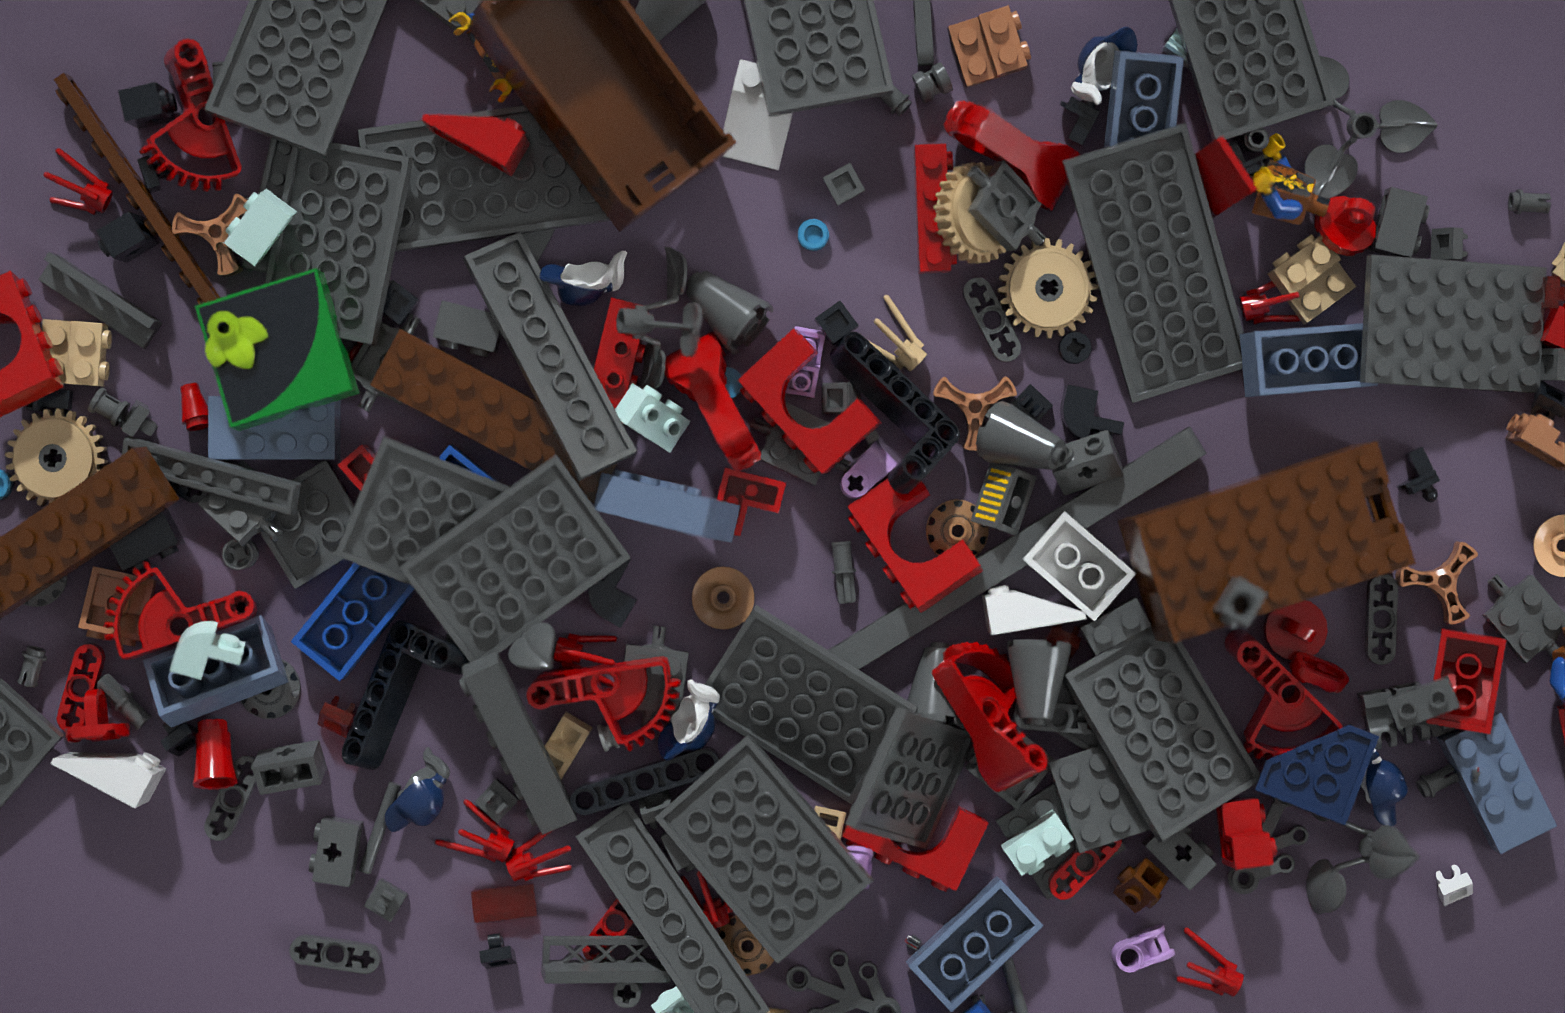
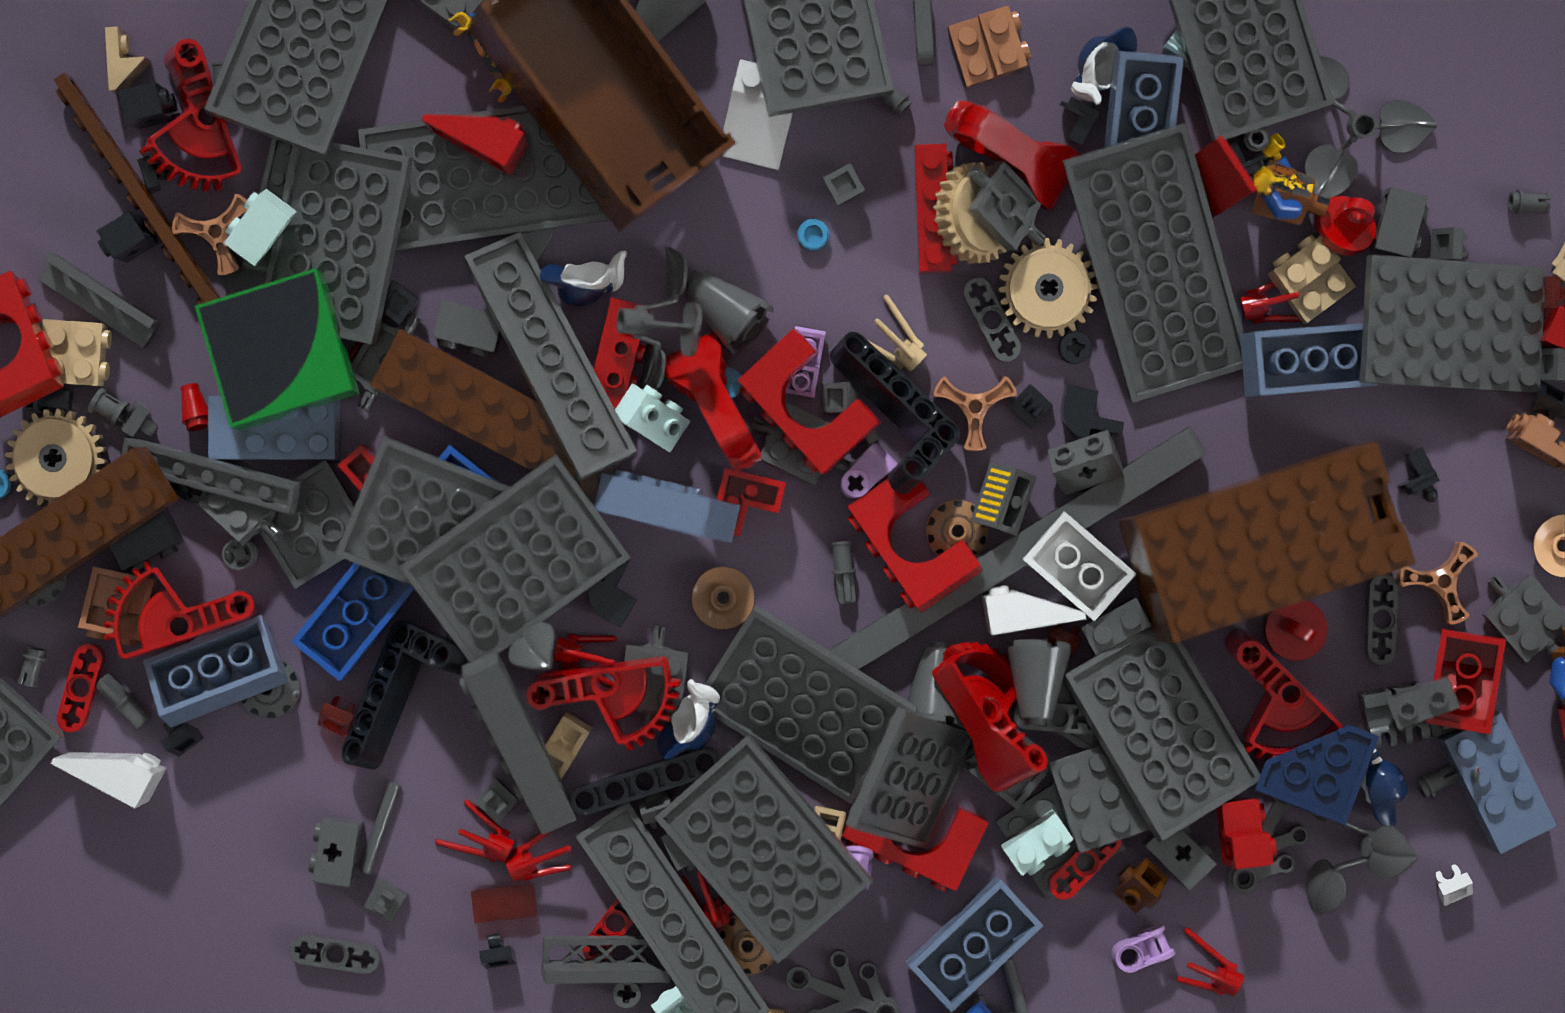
(95, 196): red plant -> none
(96, 721): red tile -> none
(121, 70): none -> tan slope
(201, 642): light aqua brick -> none
(214, 756): red plant -> none
(230, 822): dark grey beam -> none
(237, 343): lime plate -> none
(289, 767): dark grey brick -> none
(422, 796): dark blue hair -> none
(606, 737): light grey bush -> none
(836, 322): black tile -> none
(913, 942): dark grey piece -> none
(926, 86): dark grey wheel -> none
(1018, 440): dark grey cone -> none
(1253, 600): dark grey brick -> none
(1318, 672): red plate -> none

